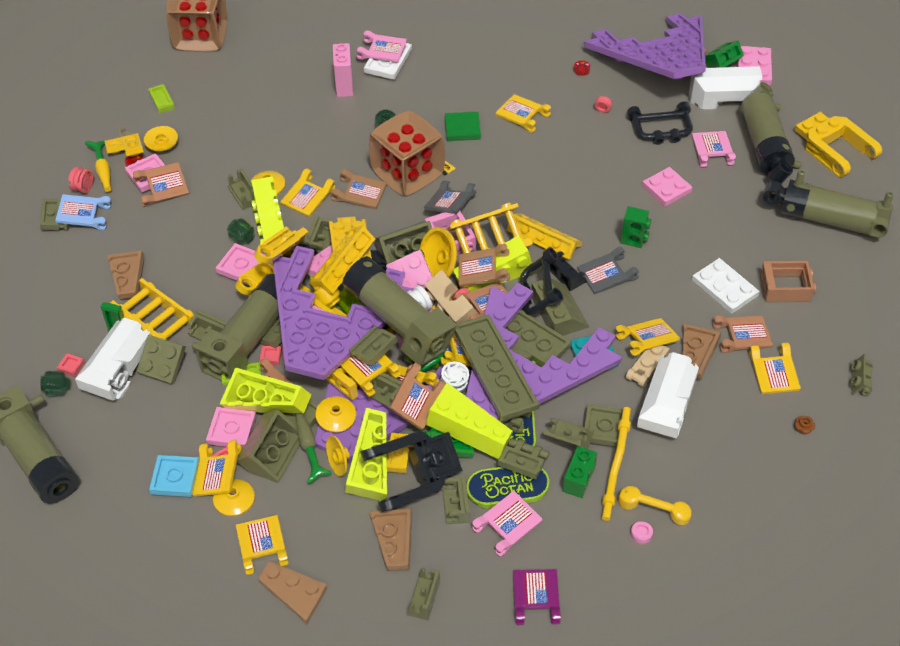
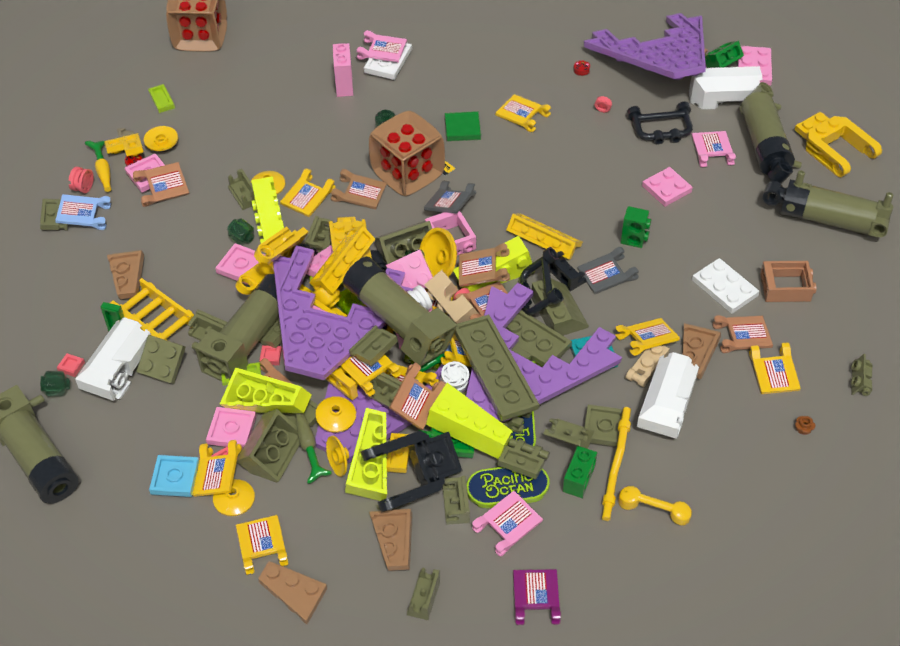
(505, 209): yellow fence -> none
(641, 532): bright pink tile -> none

